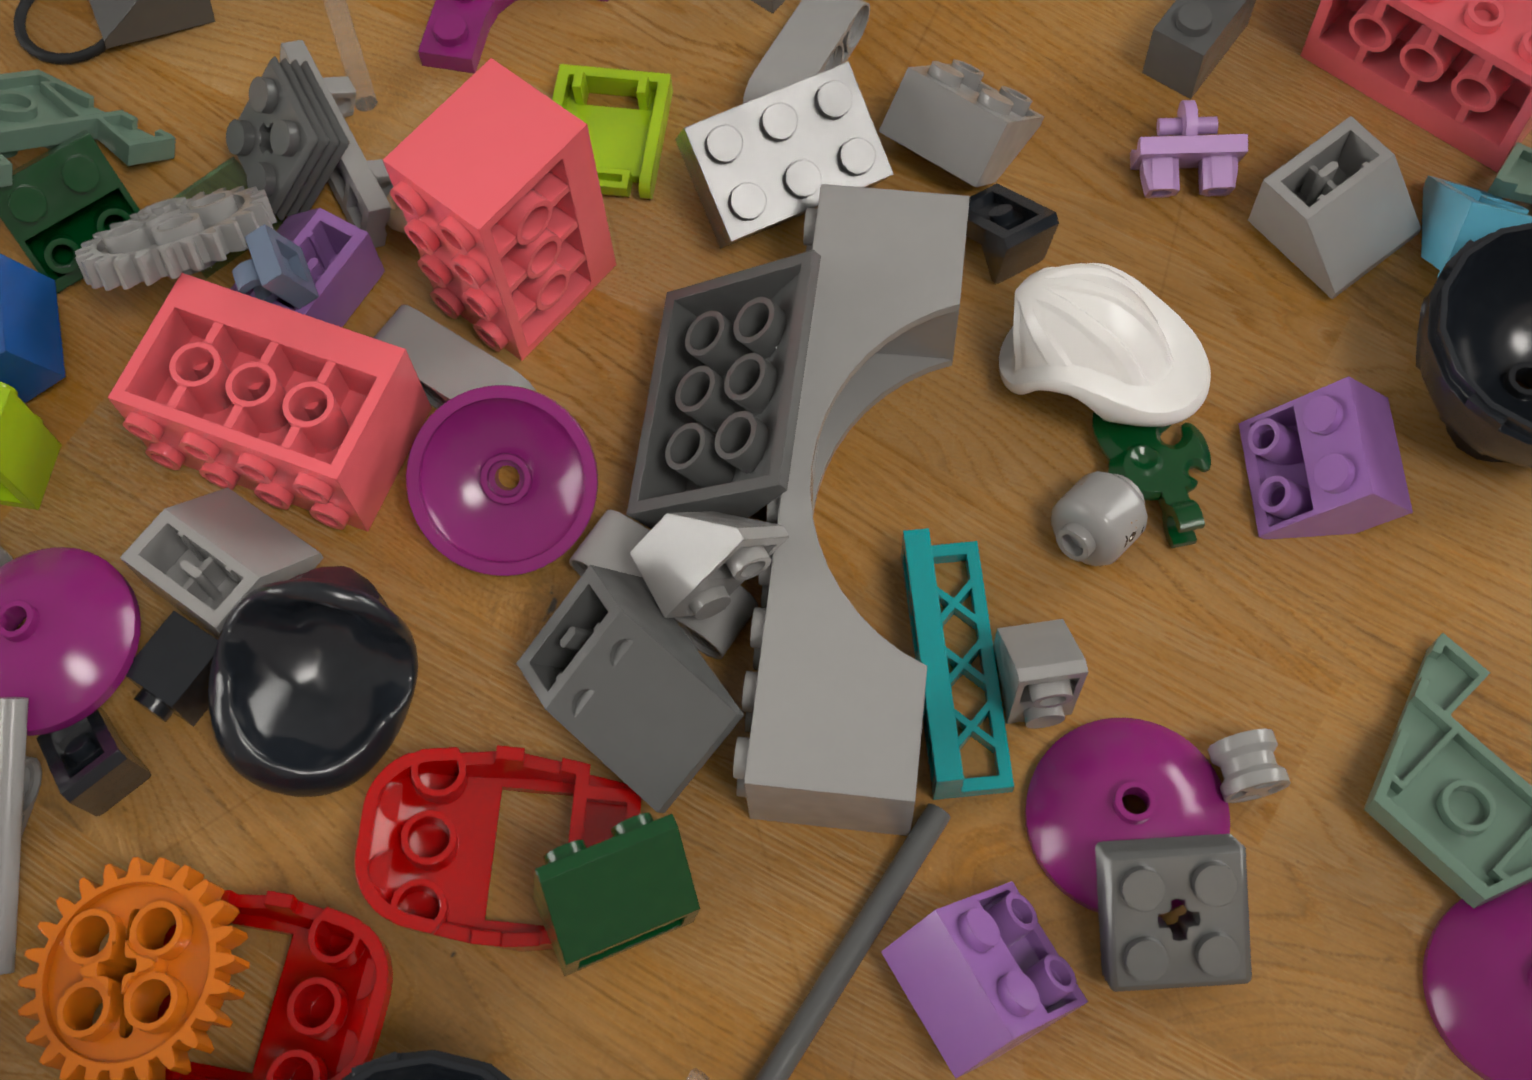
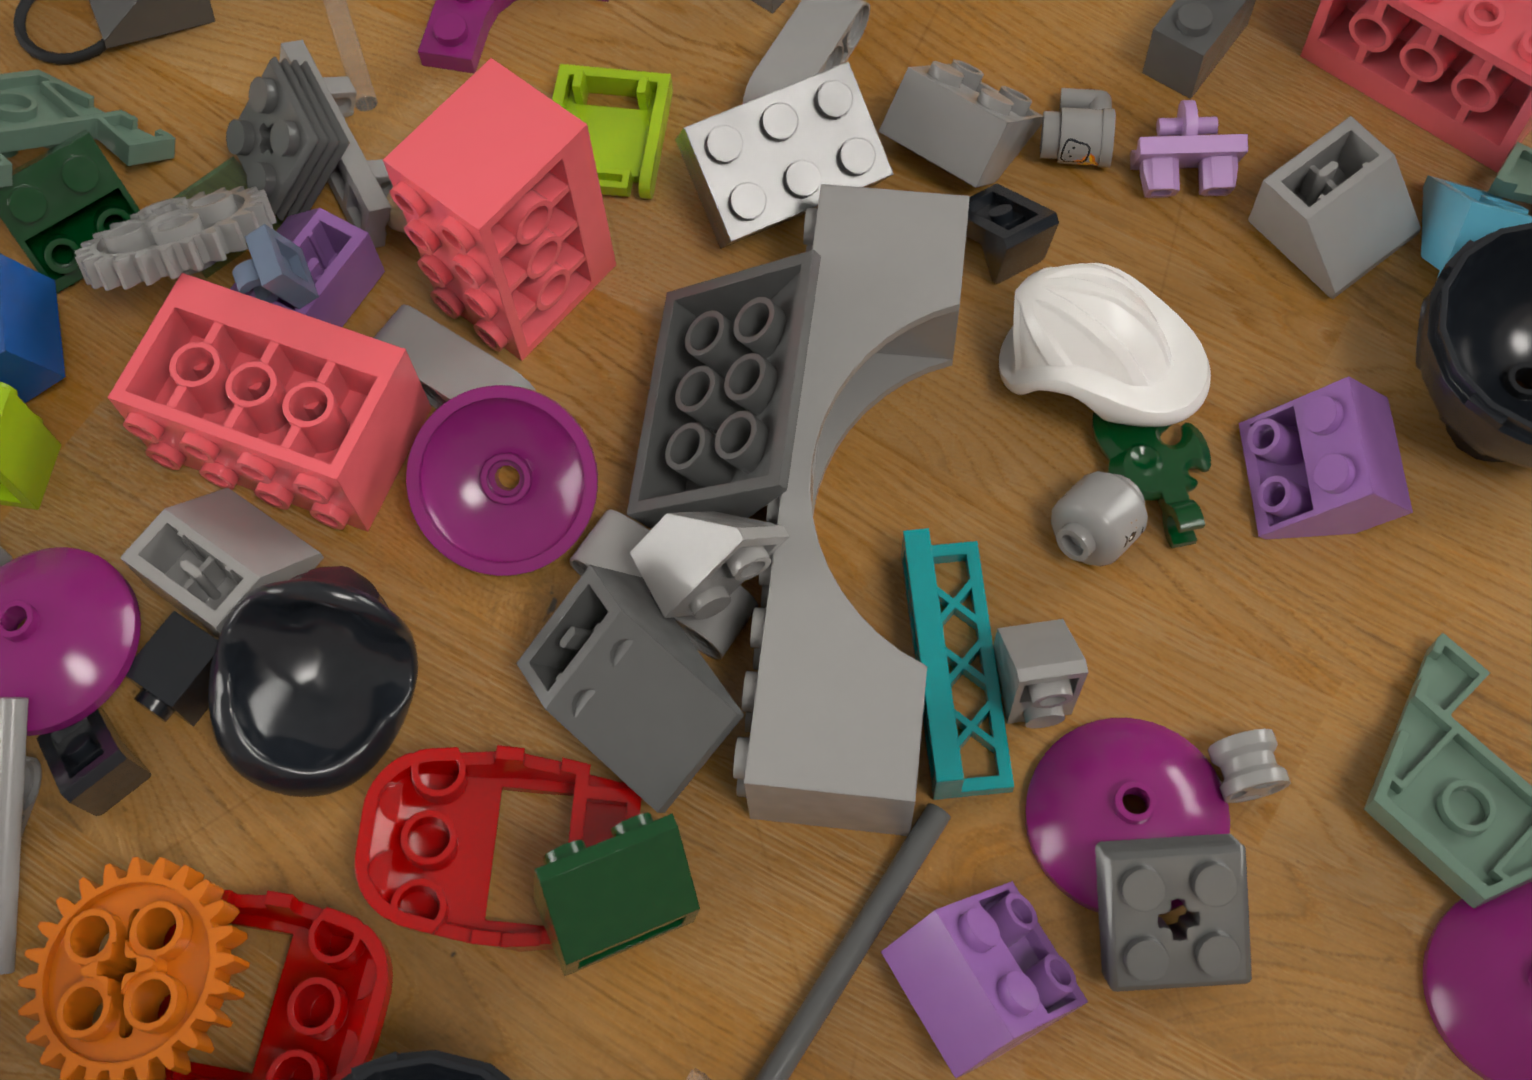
(1082, 130): none -> light grey piece

